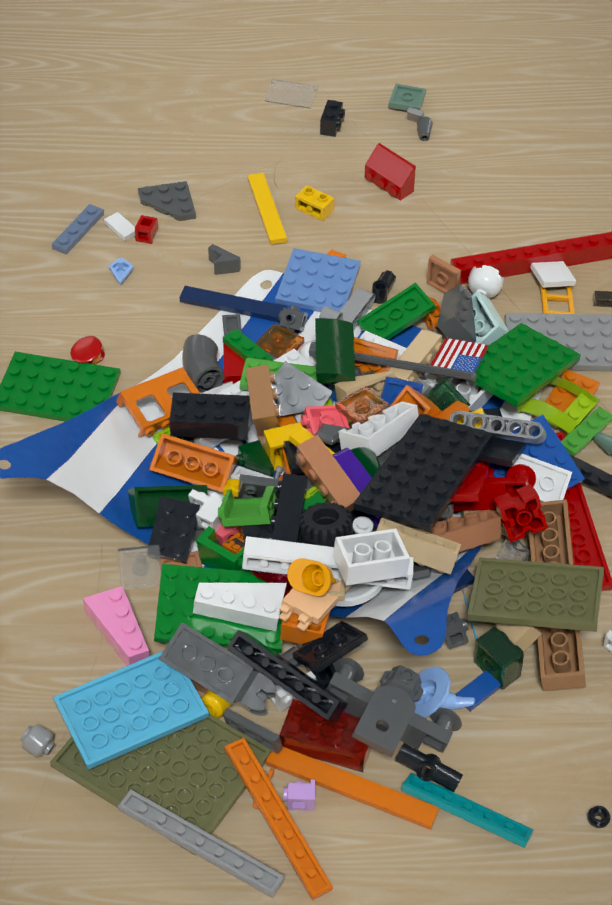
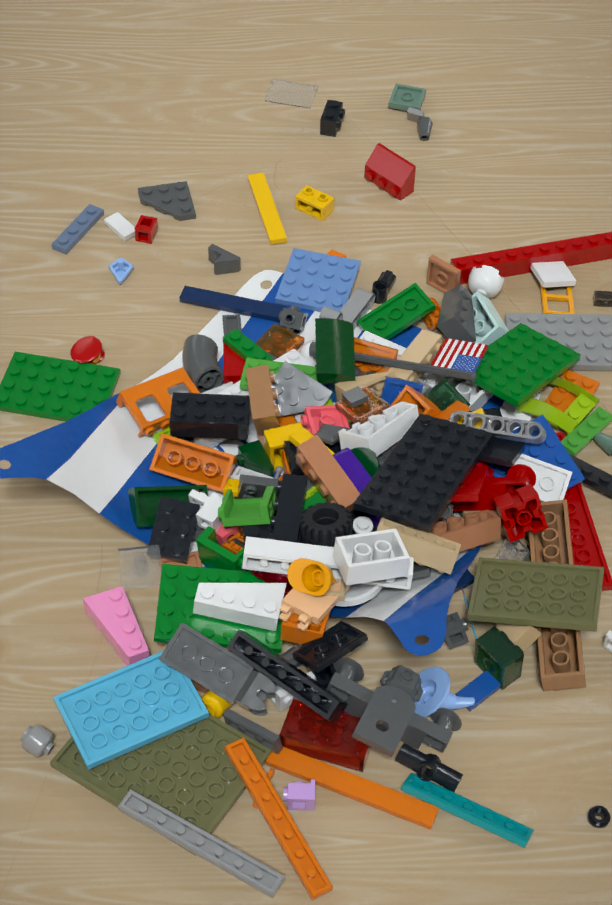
(355, 397): none -> tile

